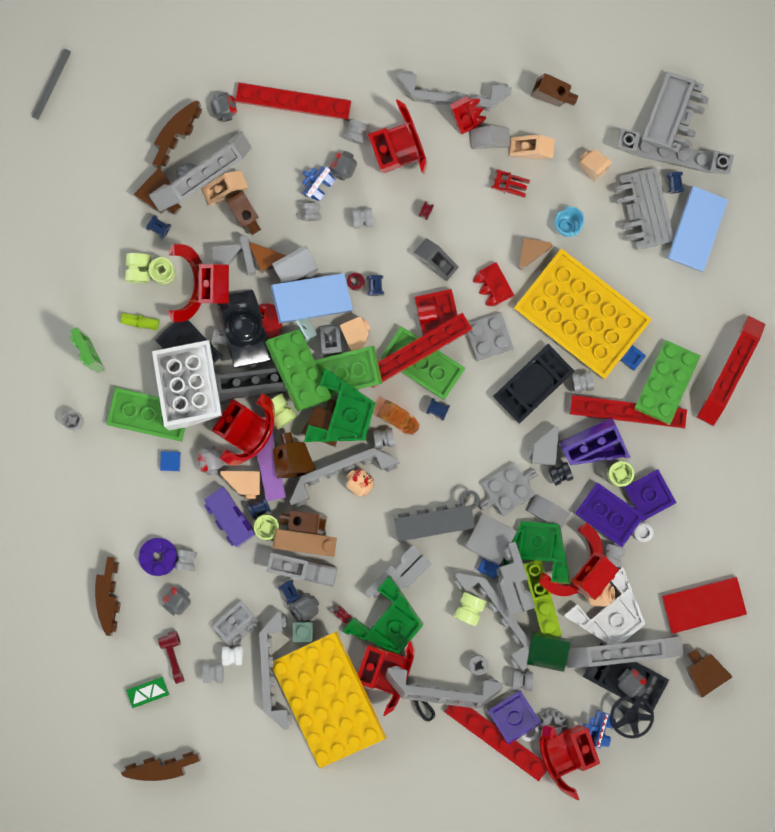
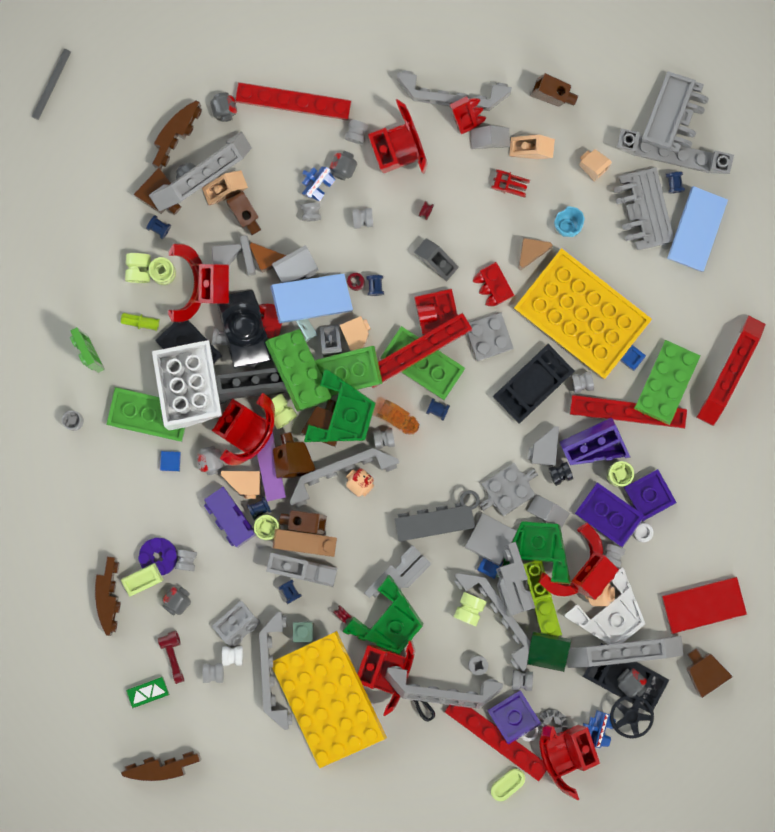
(142, 579): none -> yellowish green tile
(304, 608): dark grey head -> none
(507, 784): none -> yellowish green tile

